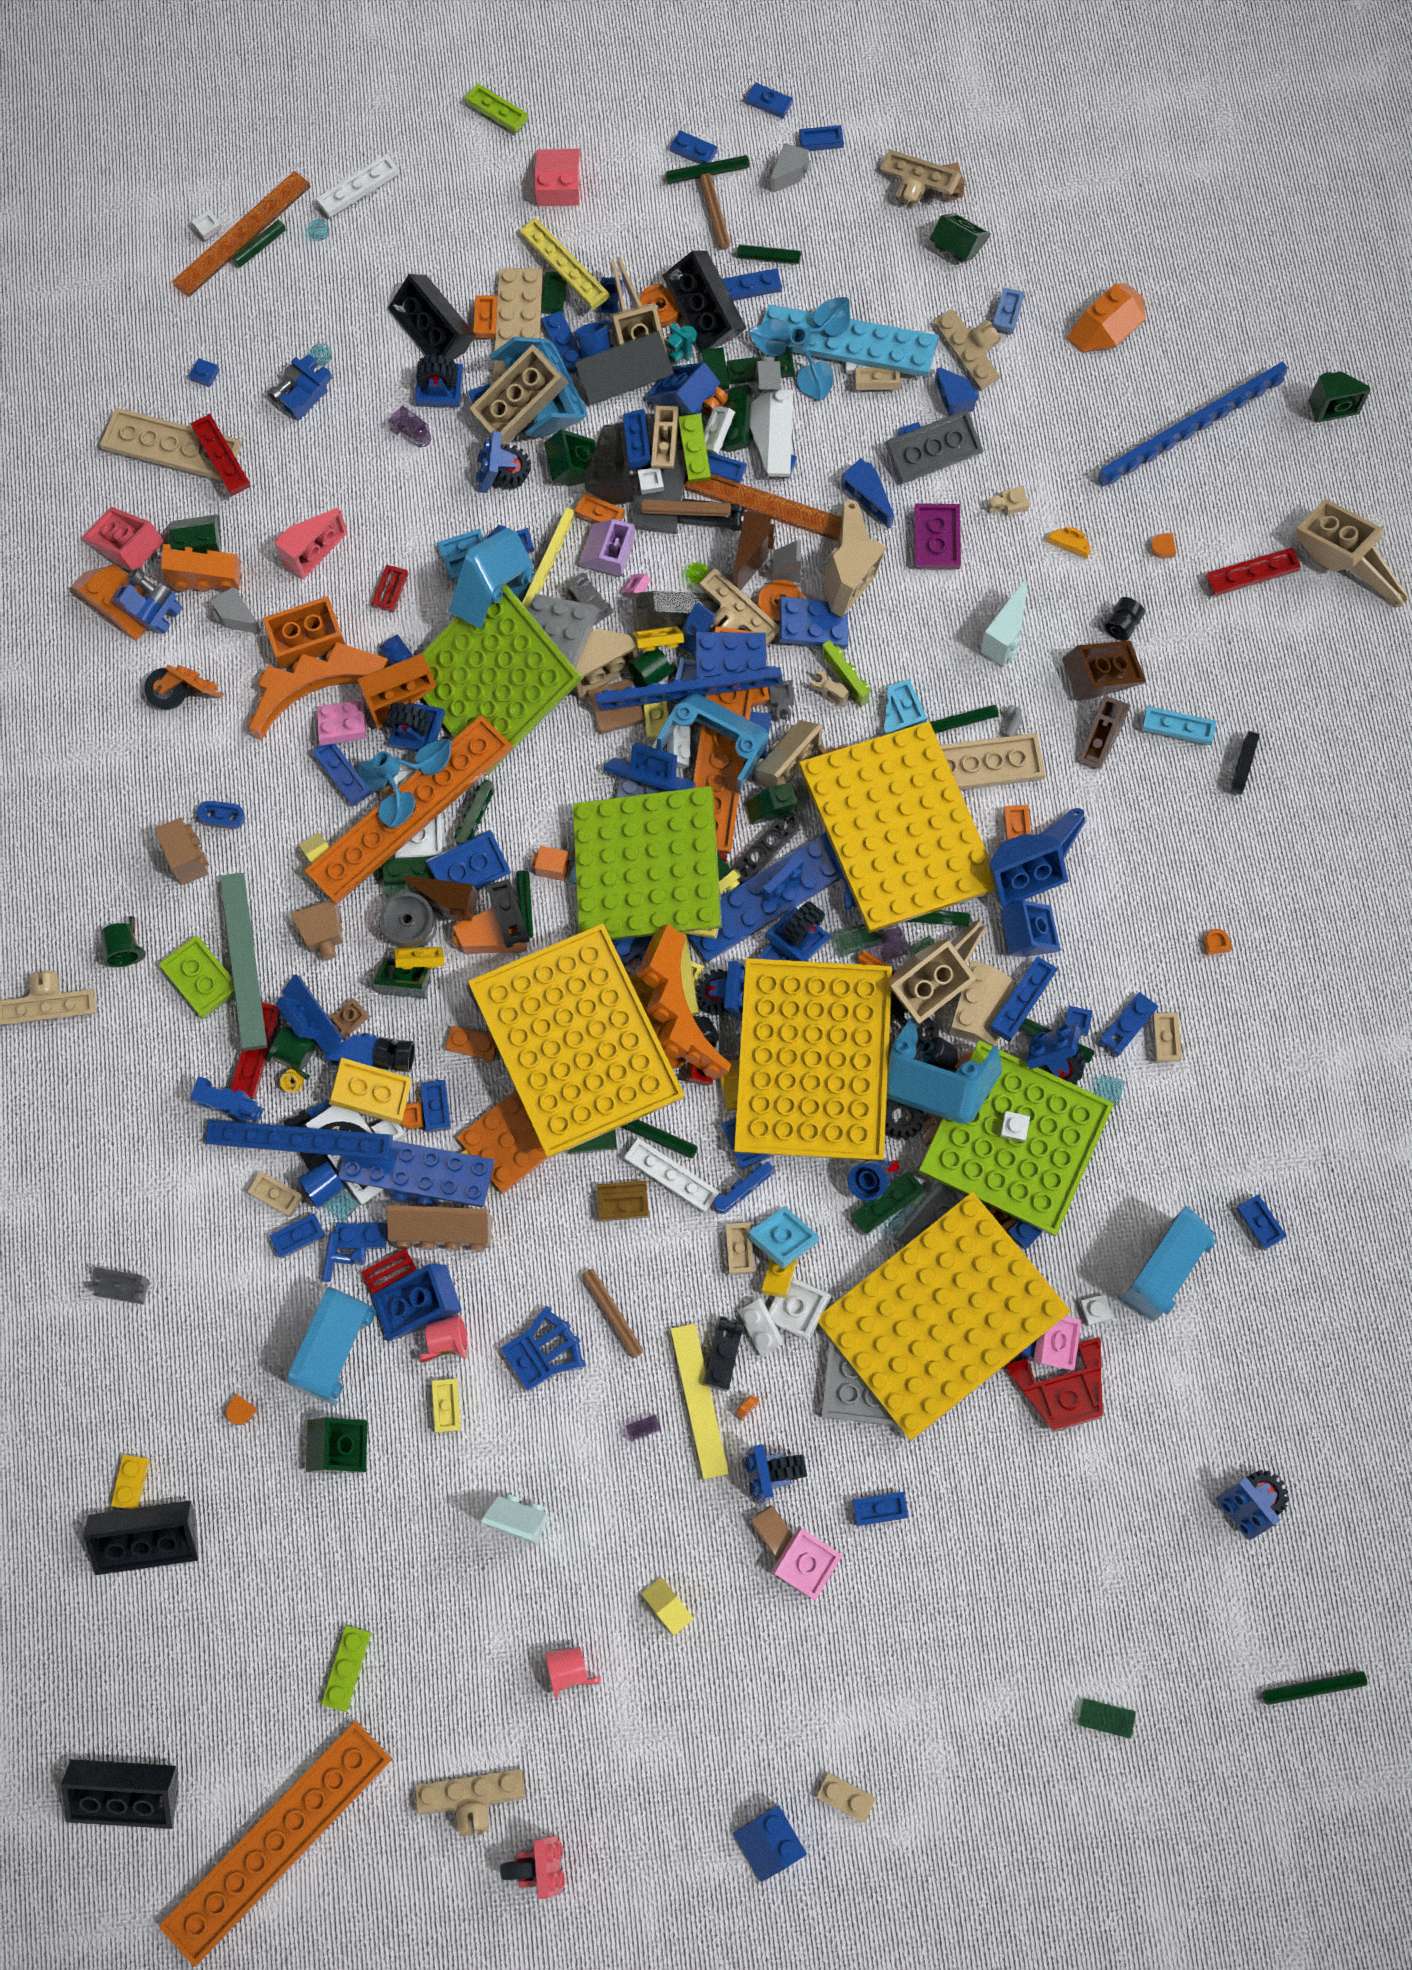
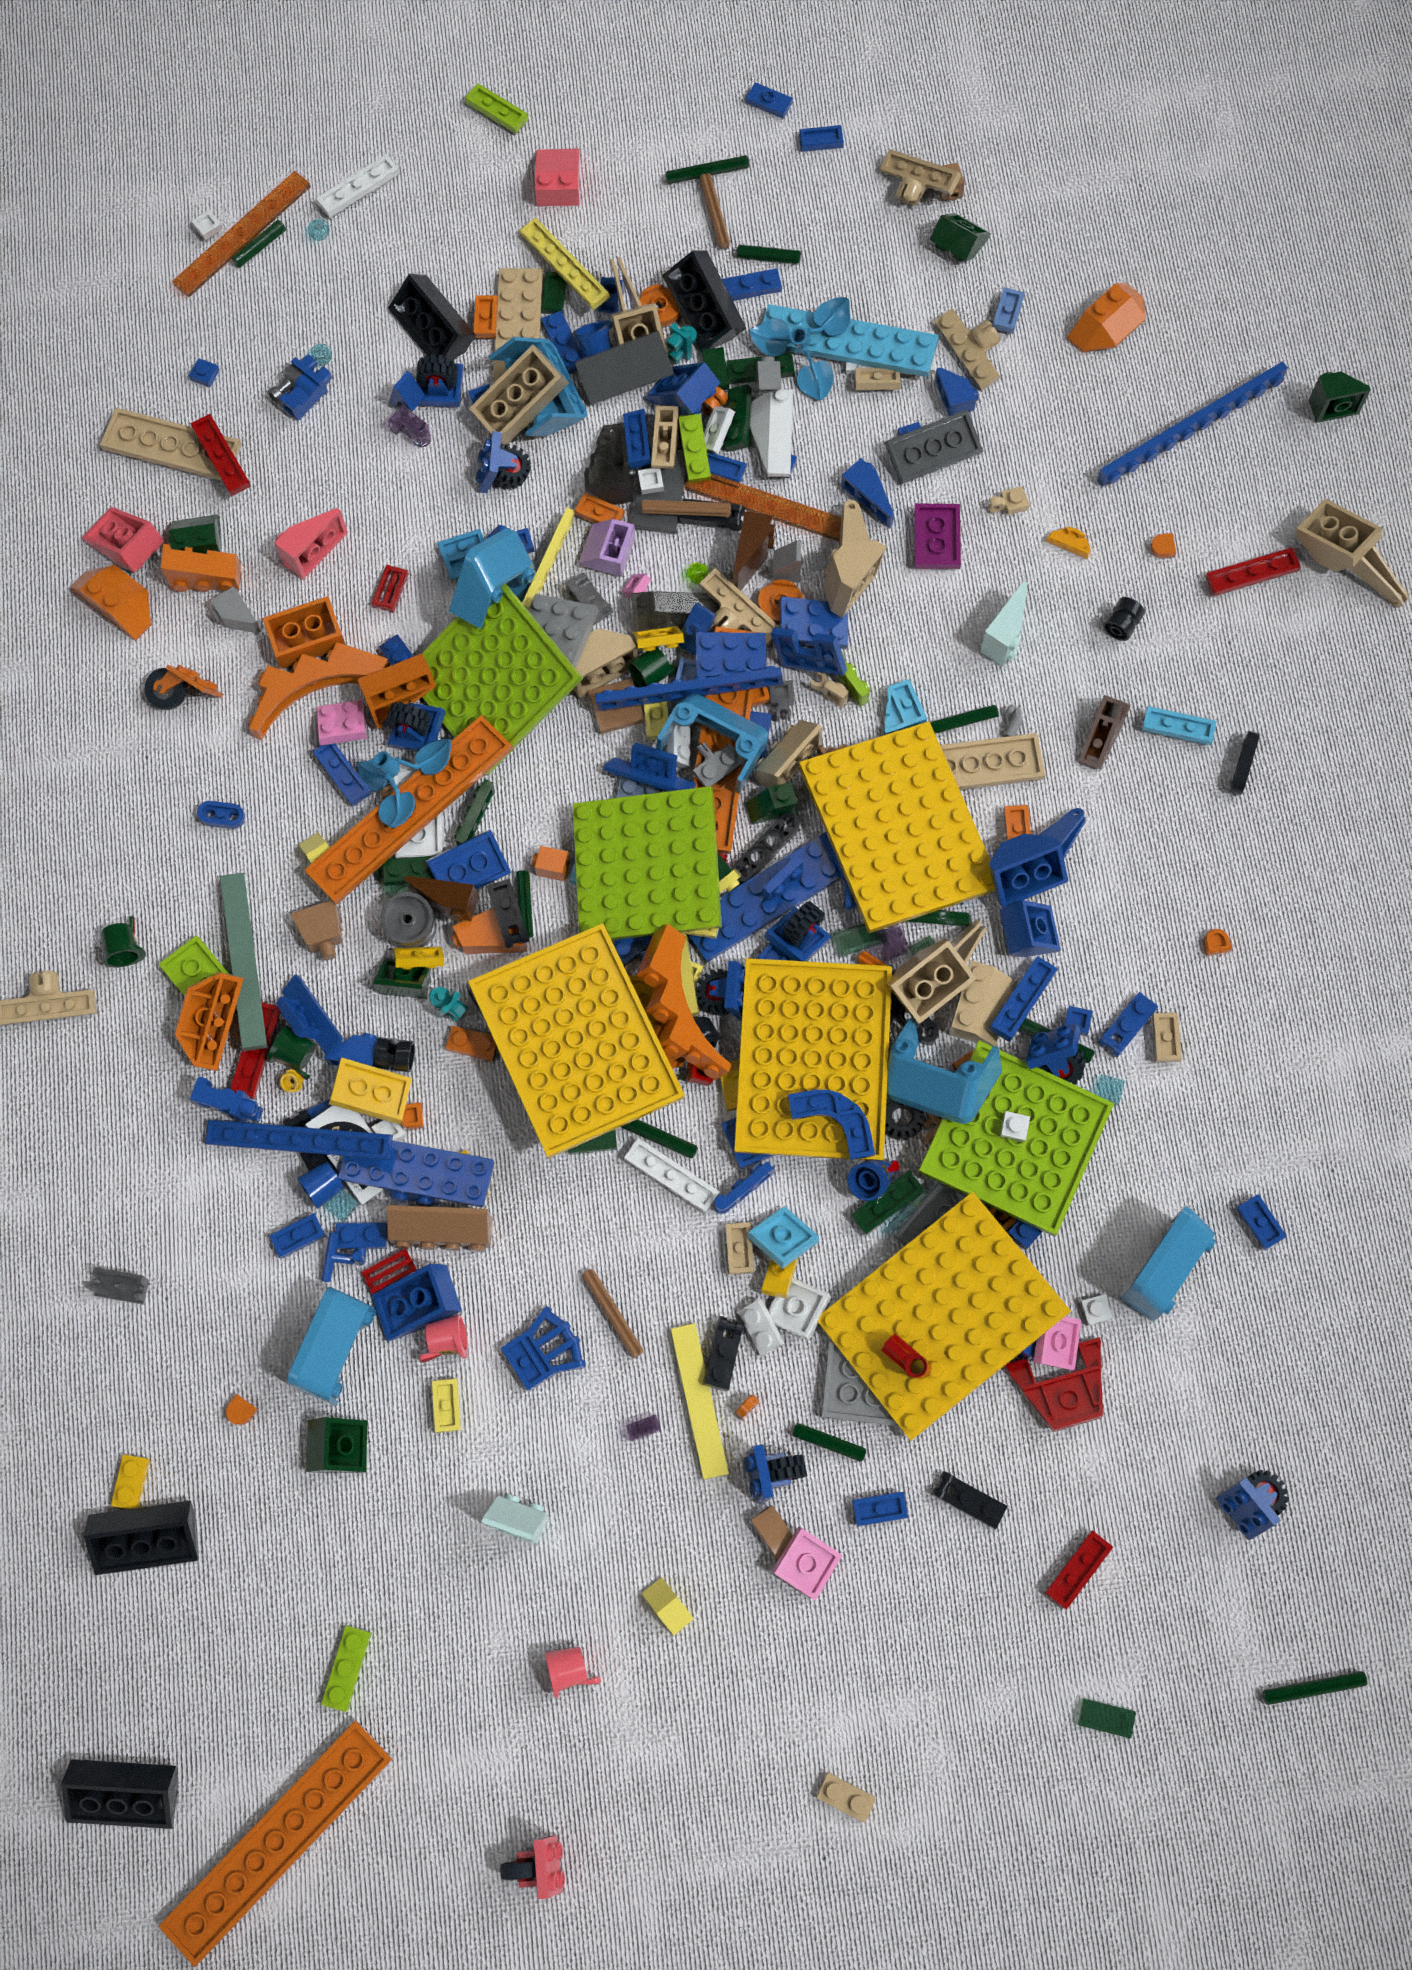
(150, 608): blue hips -> none
(182, 850): medium nougat brick -> none
(207, 1018): none -> orange wedge
(275, 1194): tan plate -> none
(349, 1017): medium nougat slope -> none
(406, 392): none -> blue slope
(436, 1106): blue plate -> none
(448, 1004): none -> teal hips
(470, 1798): tan plate -> none
(506, 1138): orange plate -> none
(568, 456): dark green slope -> none
(622, 1200): pearl gold plate -> none
(693, 148): blue plate -> none
(716, 764): none -> light grey plate
(770, 1843): blue slope -> none
(789, 167): light grey slope -> none
(823, 658): none -> blue plate
(829, 1442): none -> dark green axle
(842, 1110): none -> blue plate
(905, 1356): none -> red piece
(939, 1053): black head -> none
(970, 1500): none -> black plate
(1079, 1570): none -> red plate
(1102, 669): reddish brown slope -> none

